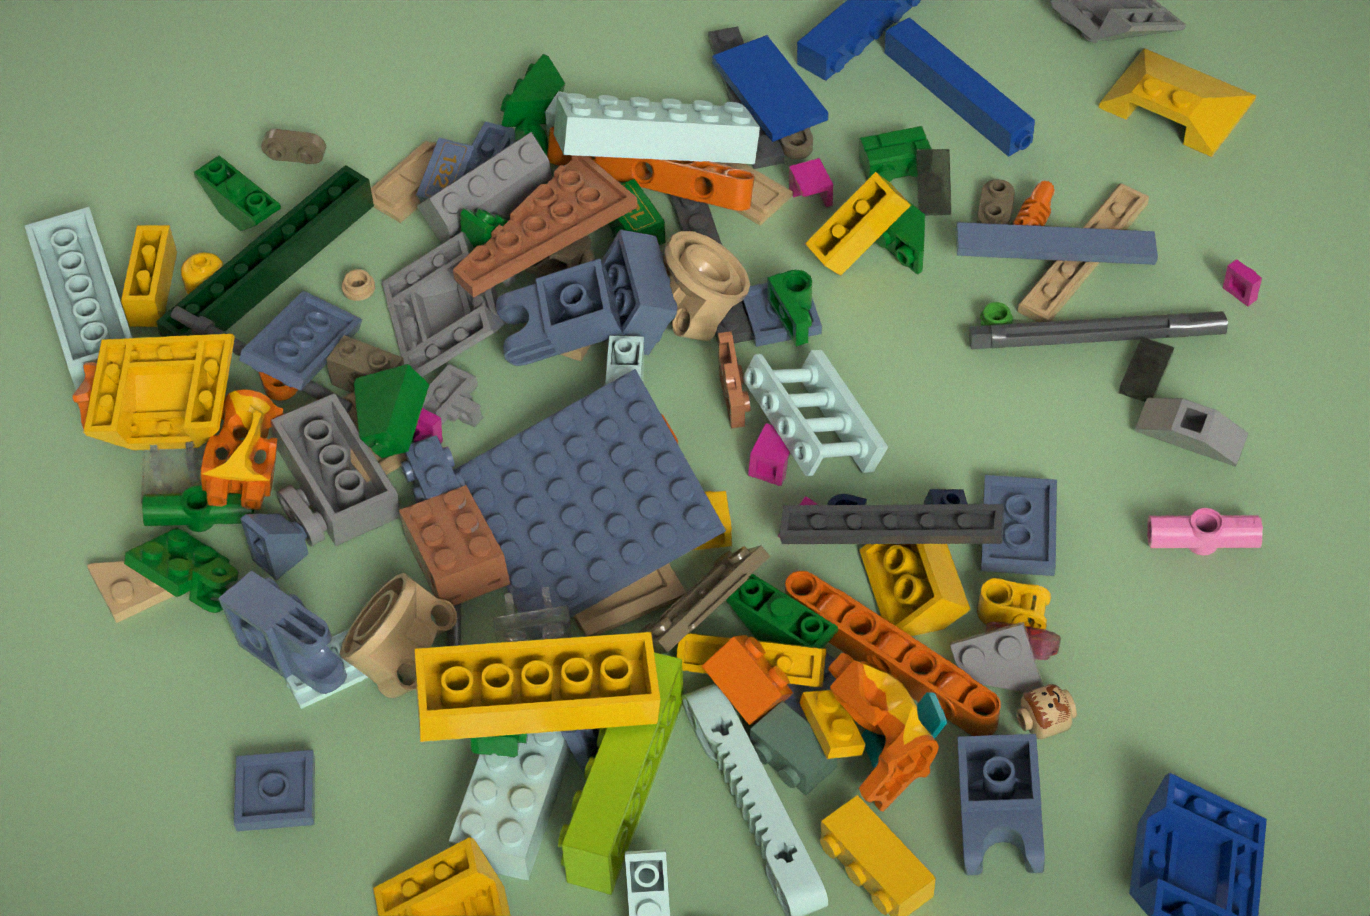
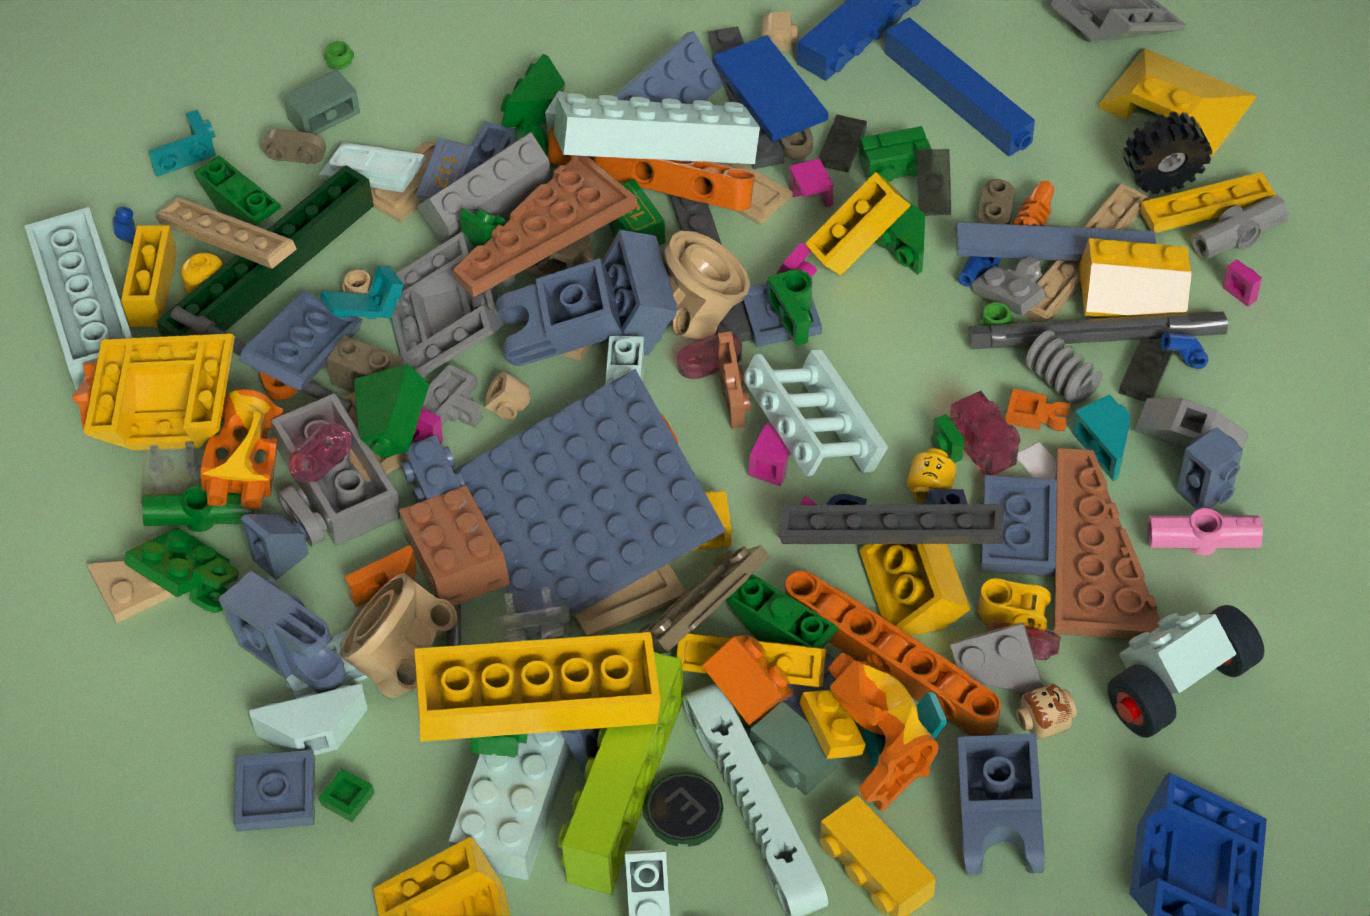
(124, 224): none -> blue arm
(186, 150): none -> teal bracket
(226, 232): none -> tan tile
(312, 720): none -> light aqua slope
(318, 454): none -> clear pink plate
(321, 103): none -> sand green brick
(338, 55): none -> bright green plate
(346, 795): none -> green plate
(370, 579): none -> orange slope
(378, 302): none -> teal bracket
(383, 167): none -> light aqua piece
(507, 396): none -> tan plate
(678, 73): none -> sand blue plate
(684, 809): none -> black tile
(702, 357): none -> clear pink plate
(780, 30): none -> tan plate
(797, 261): none -> dark pink tile
(842, 143): none -> clear smoke plate
(930, 471): none -> yellow head
(948, 438): none -> green plate
(976, 266): none -> blue arm
(987, 436): none -> clear pink brick
(1012, 287): none -> light grey hinge
(1030, 410): none -> orange plate
(1038, 462): none -> white sticker
(1062, 369): none -> light grey piece
(1097, 570): none -> nougat wing
(1103, 429): none -> teal slope
(1134, 279): none -> slope
(1167, 152): none -> black bush
(1175, 659): none -> brick
(1187, 347): none -> blue arm
(1204, 202): none -> yellow plate
(1209, 469): none -> sand blue brick
(1239, 227): none -> light grey piece

